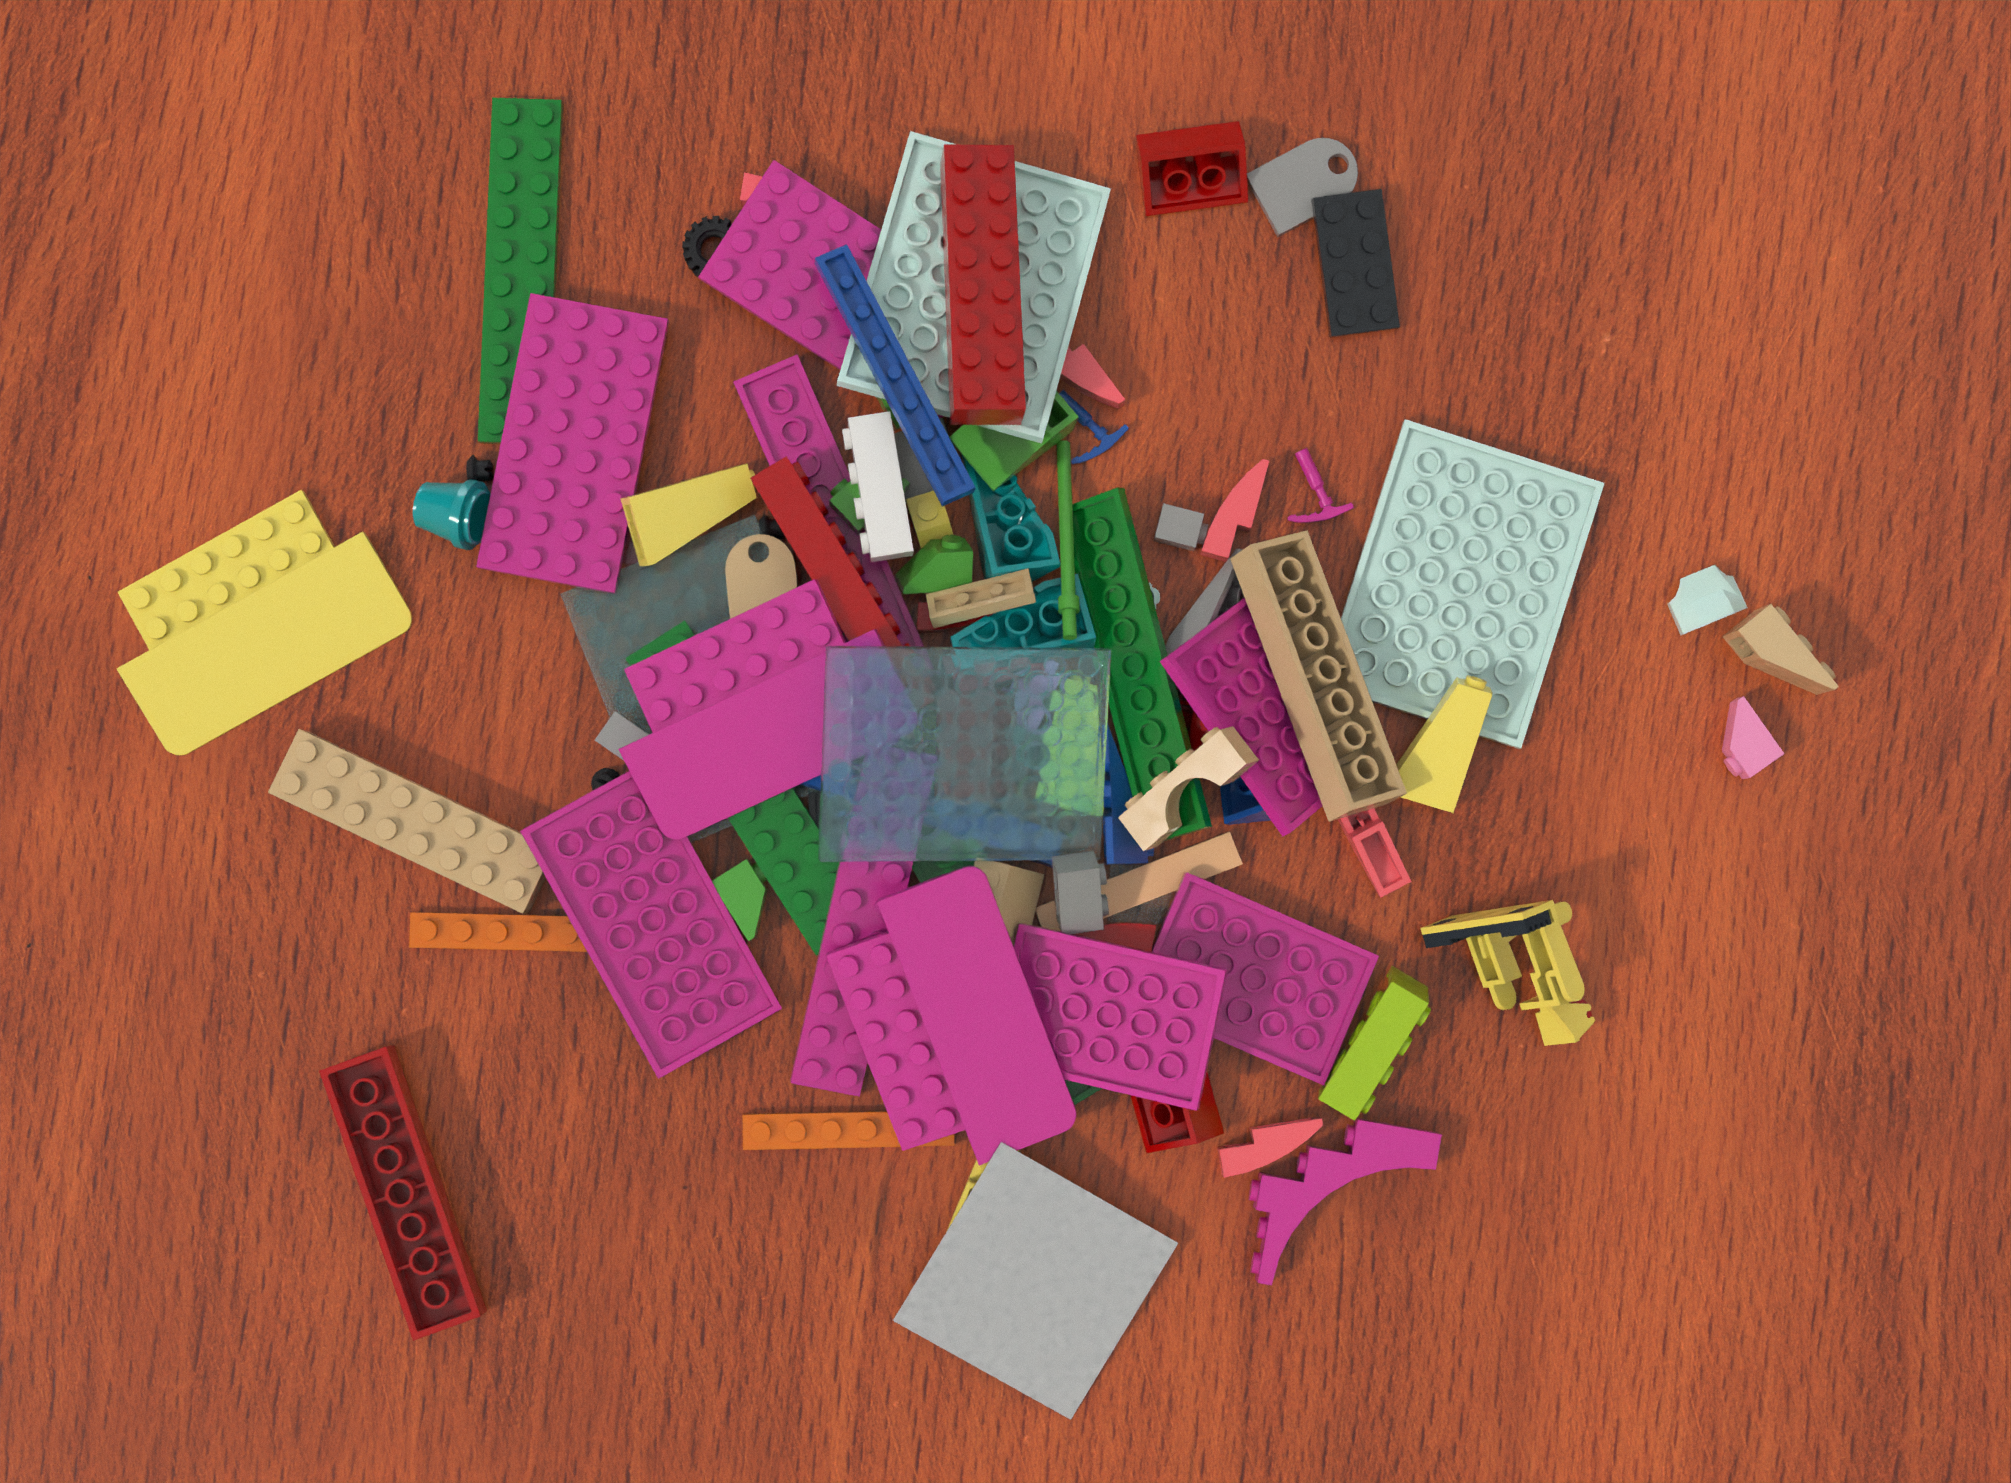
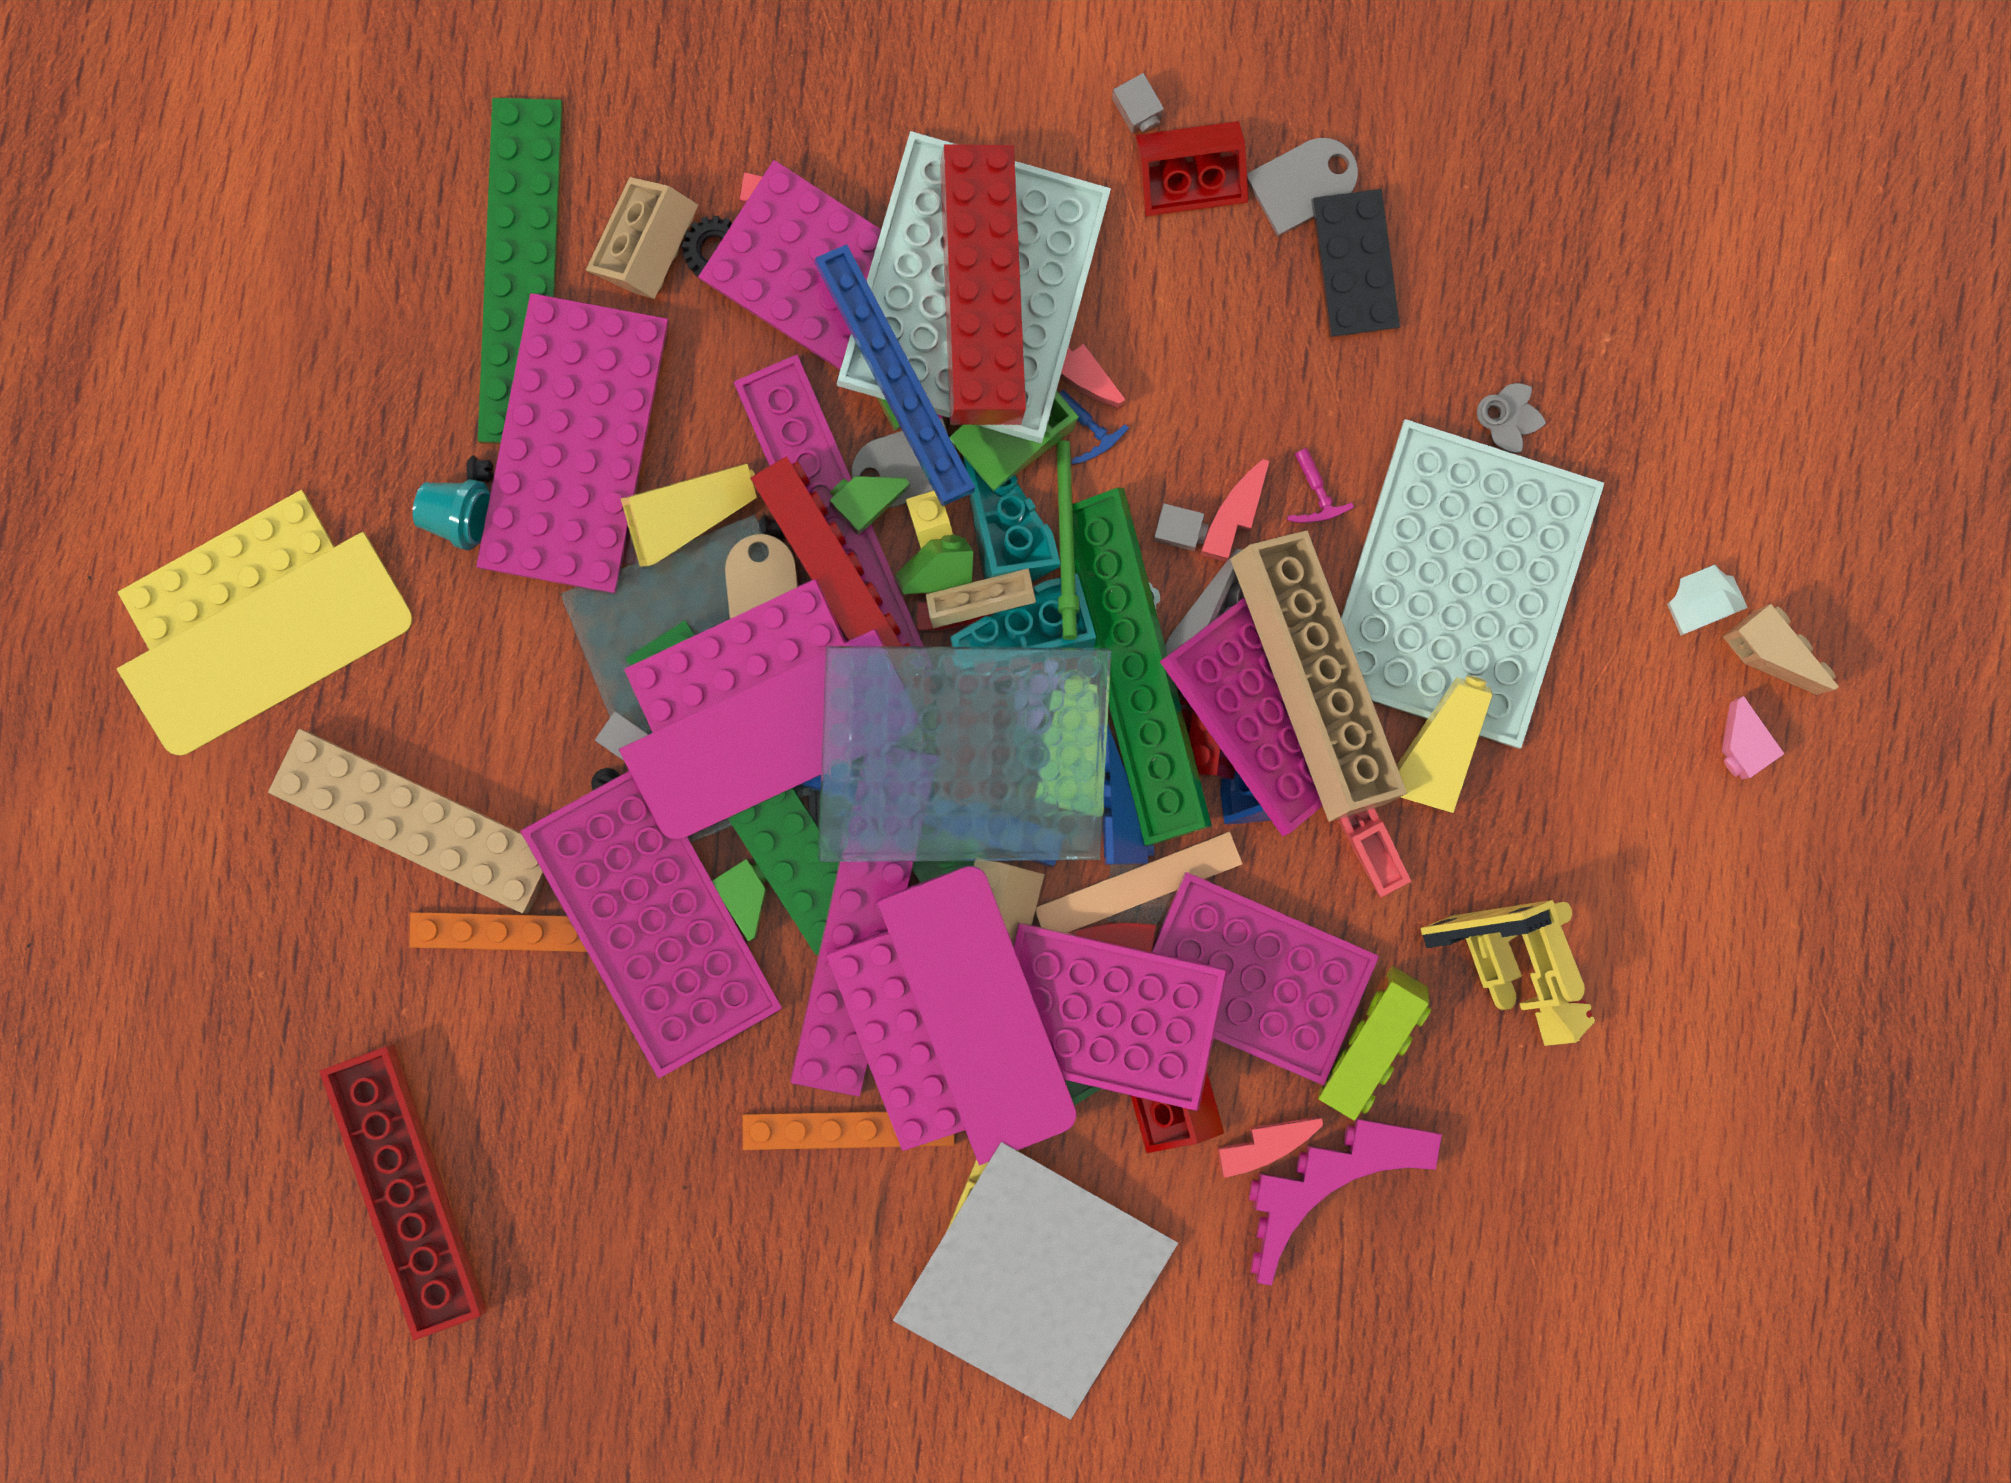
(642, 237): none -> tan slope
(879, 487): white brick -> none
(1078, 892): light grey brick -> none
(1138, 104): none -> light grey brick
(1156, 814): tan arch -> none
(1514, 418): none -> light grey plate

